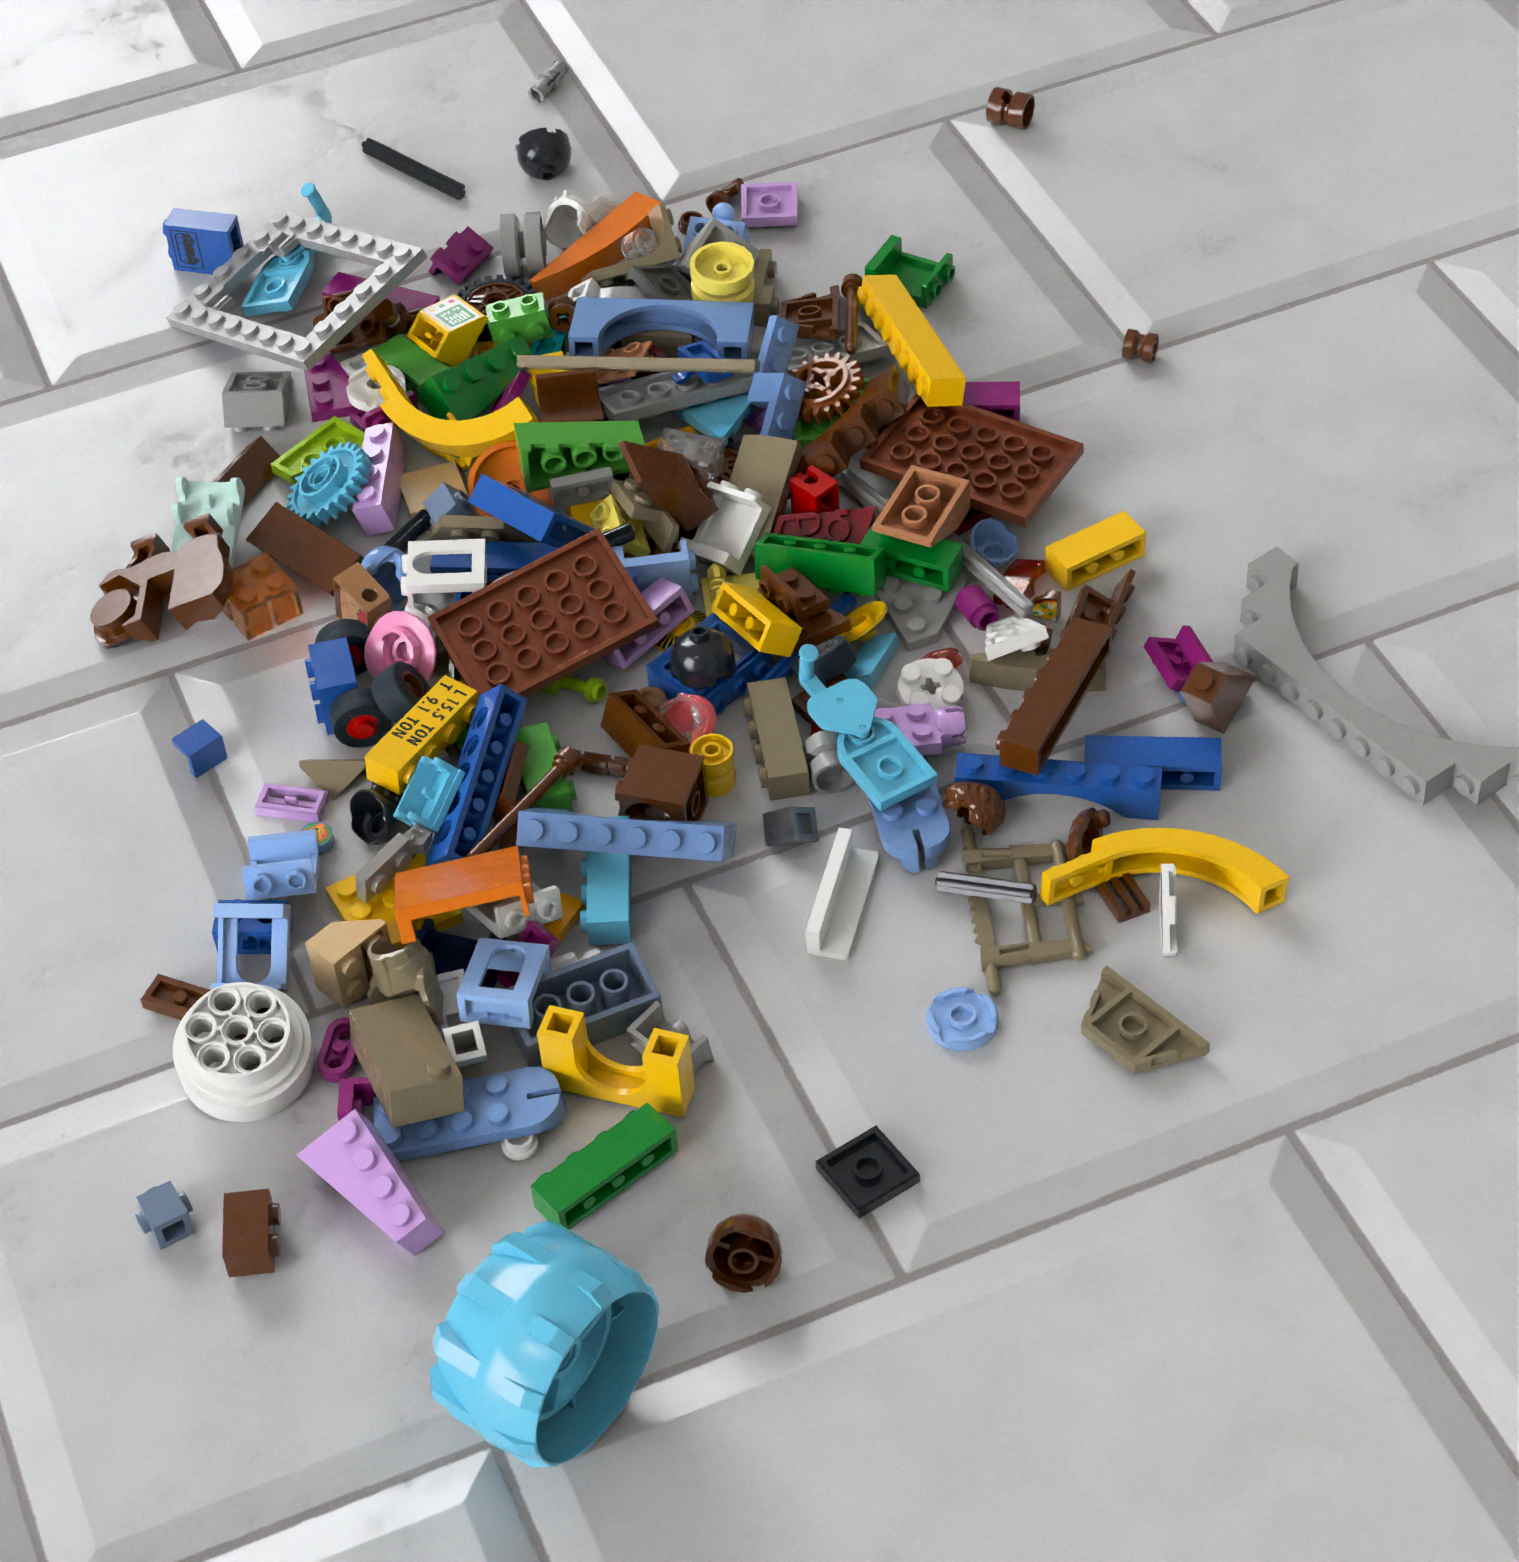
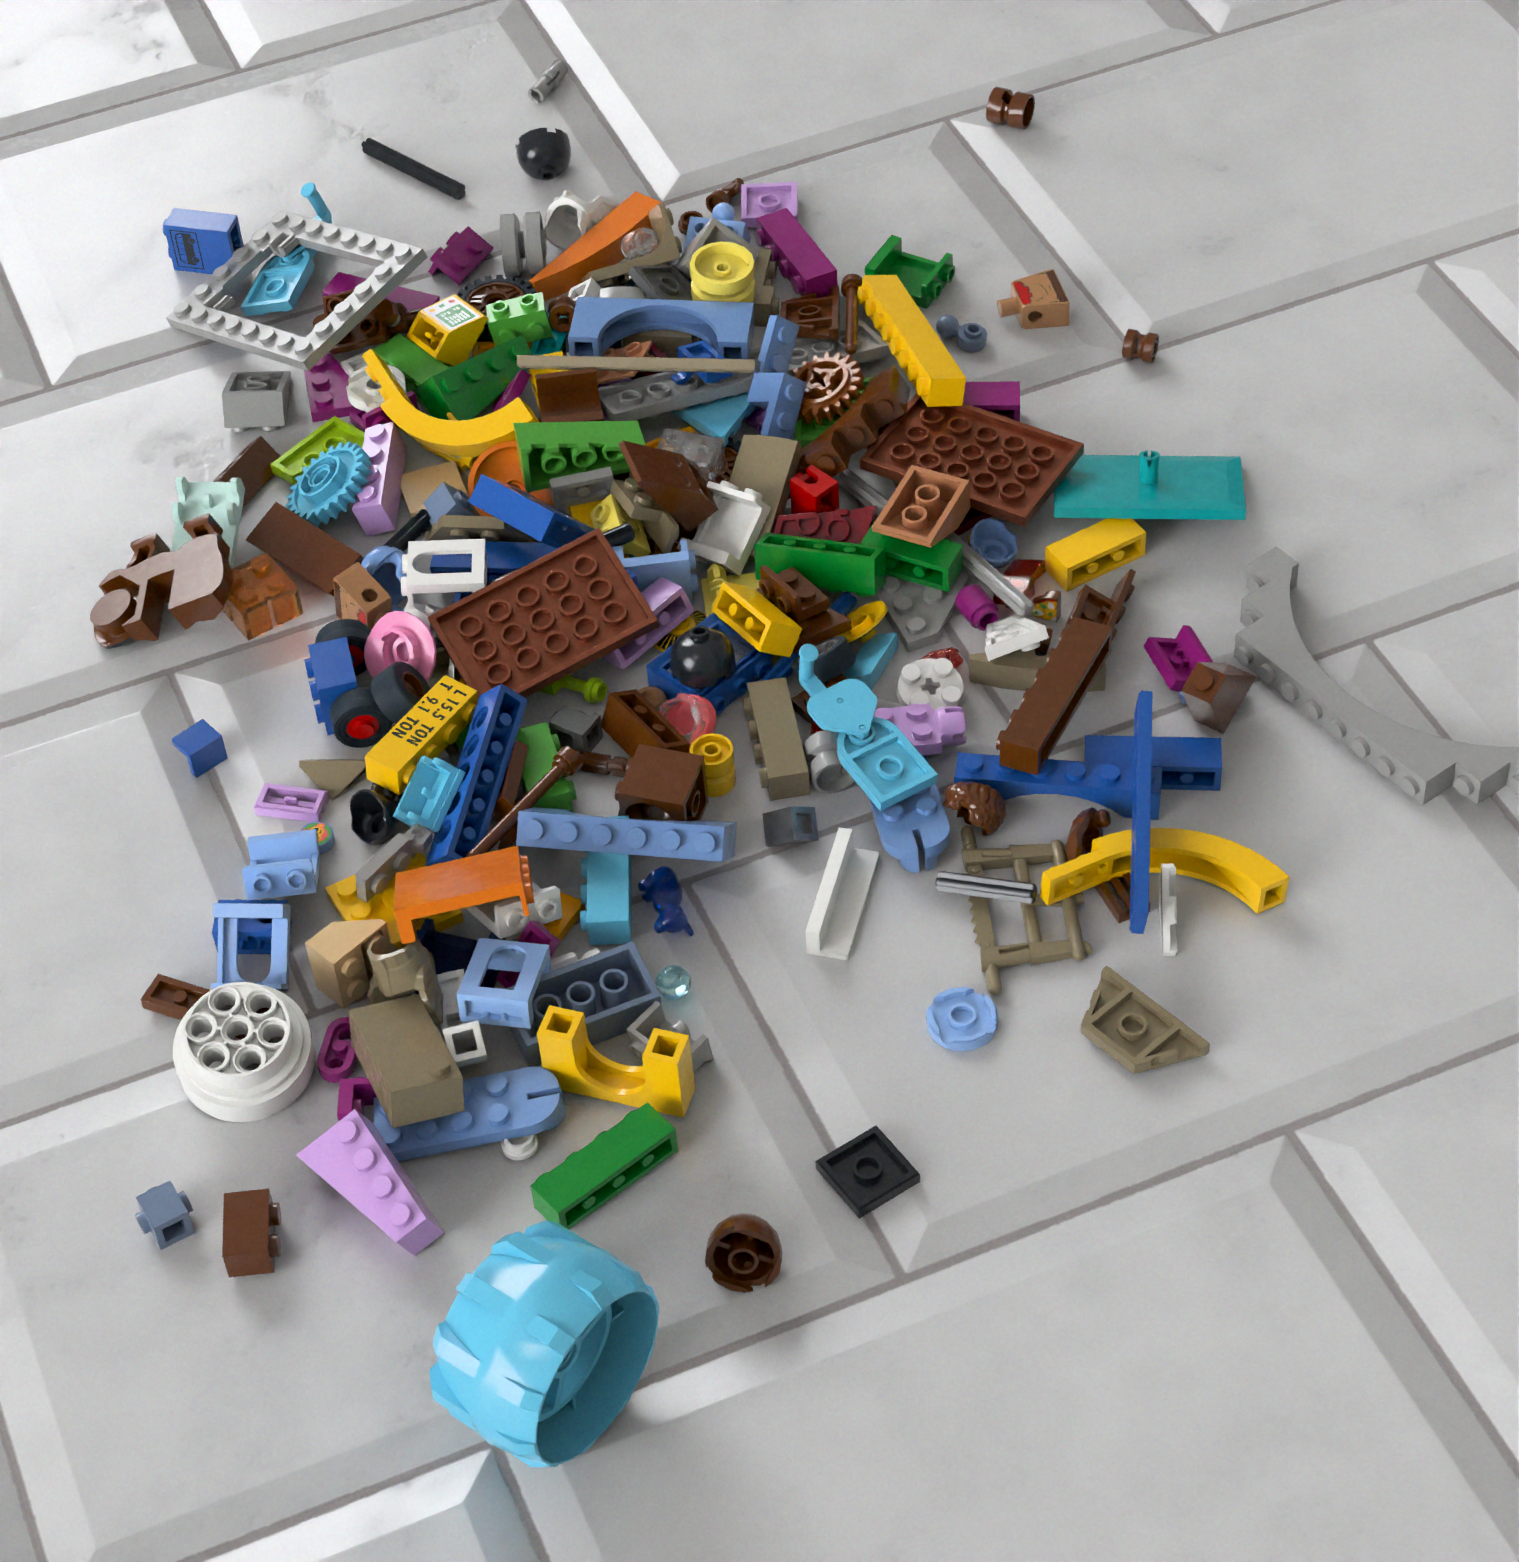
(576, 729): none -> dark grey brick
(666, 894): none -> clear blue animal
(673, 982): none -> clear light blue plate
(795, 253): none -> magenta brick
(969, 336): none -> sand blue plate
(1037, 301): none -> medium nougat torso
(1141, 813): none -> blue tile
(1152, 488): none -> teal piece

